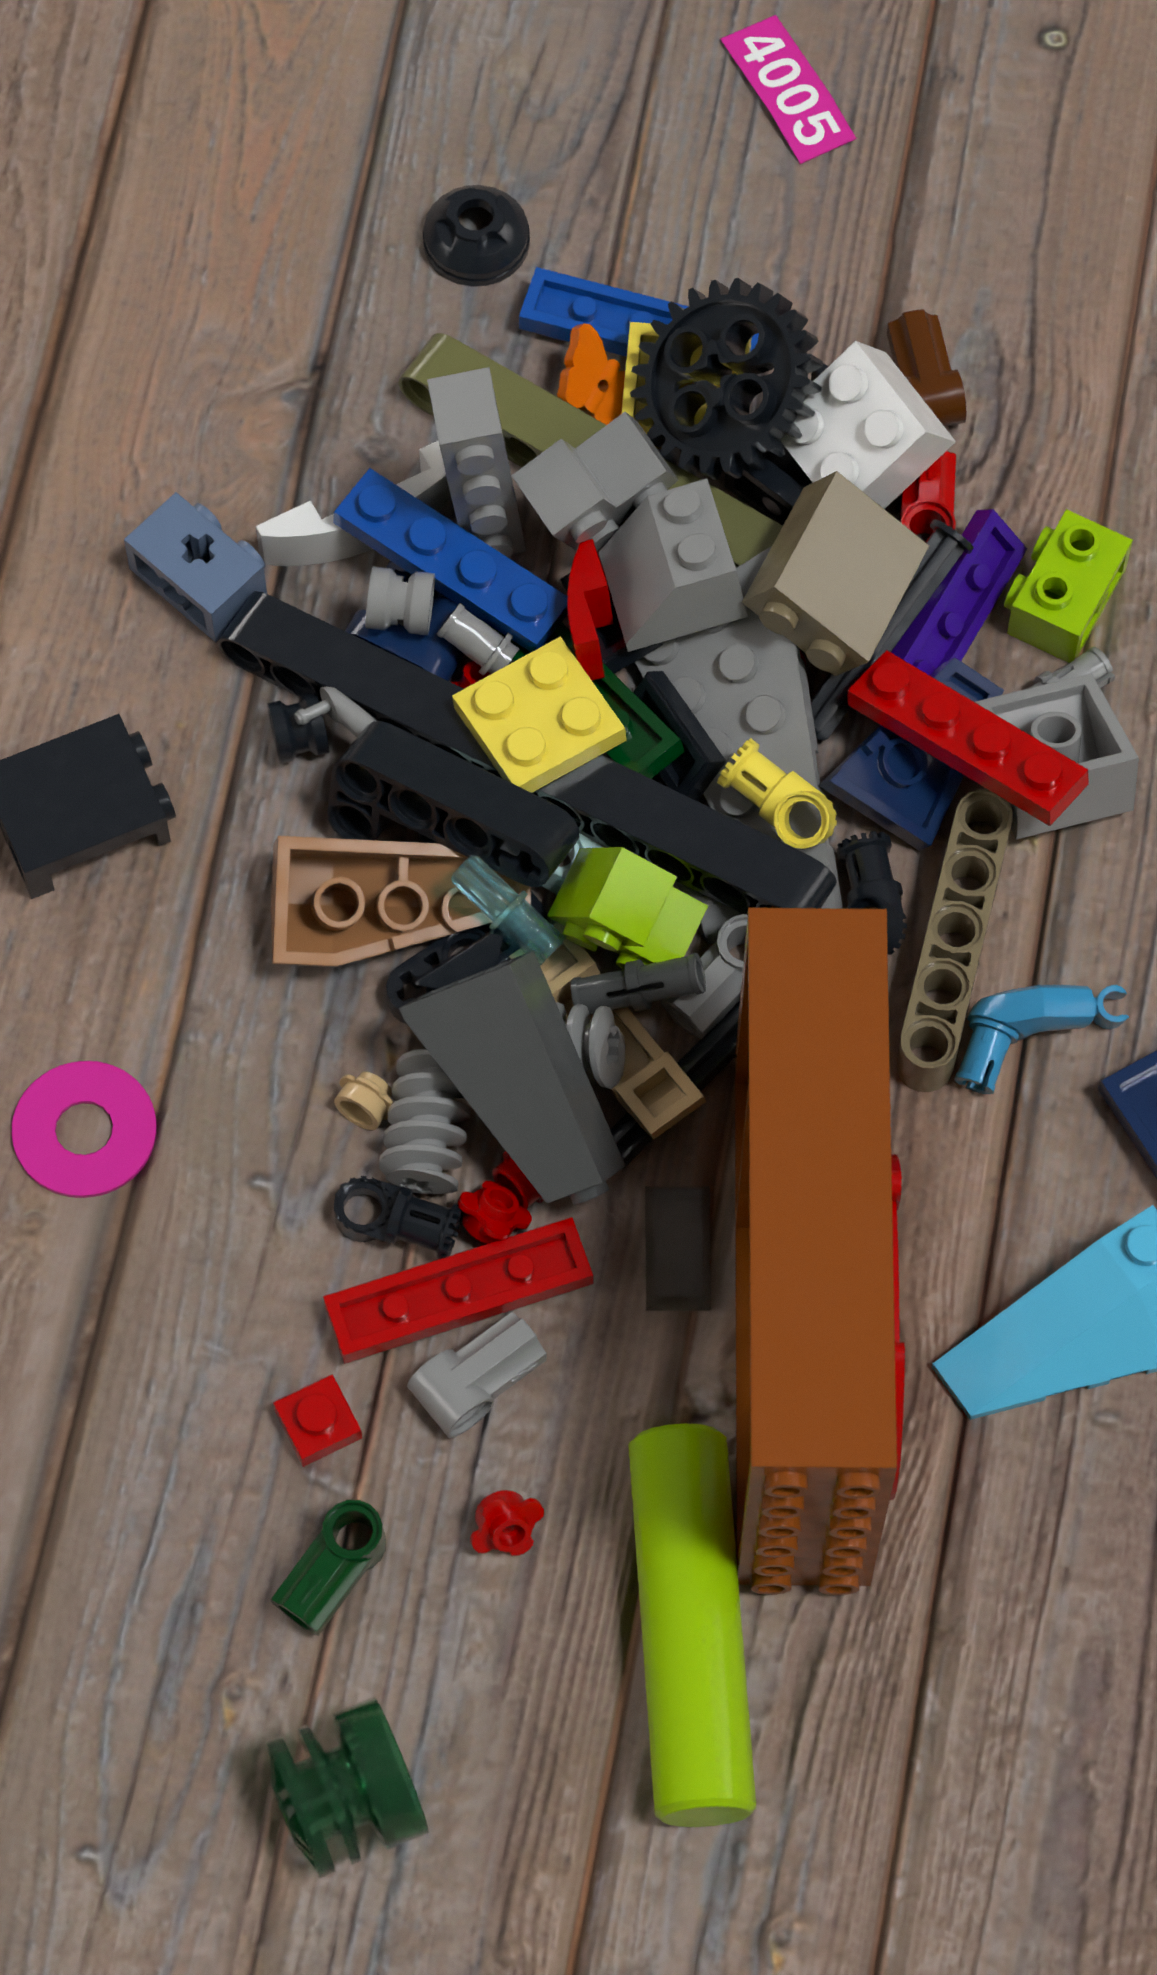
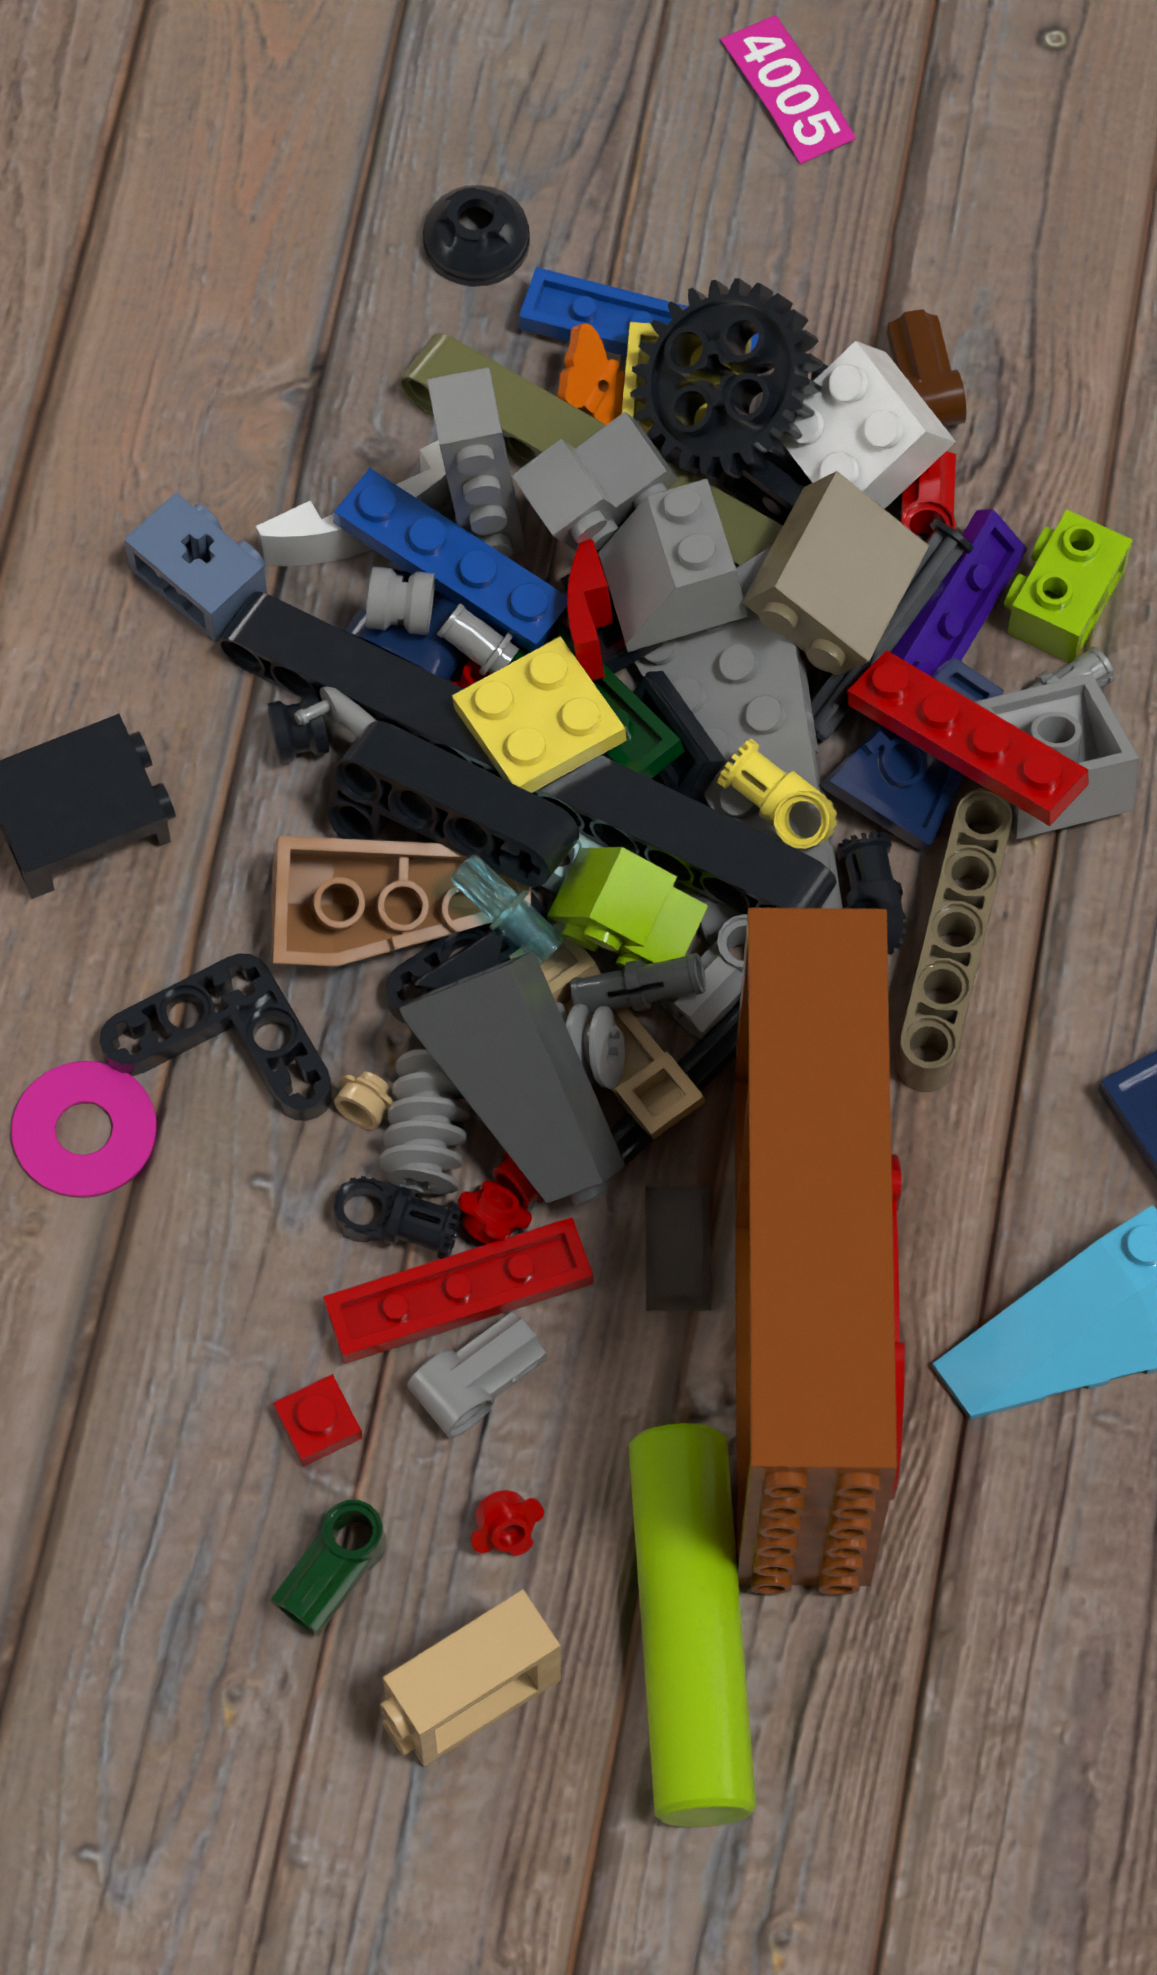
(241, 1014): none -> black beam
(346, 1787): clear green wheel -> none
(470, 1679): none -> tan window
(1021, 1013): dark azure arm -> none

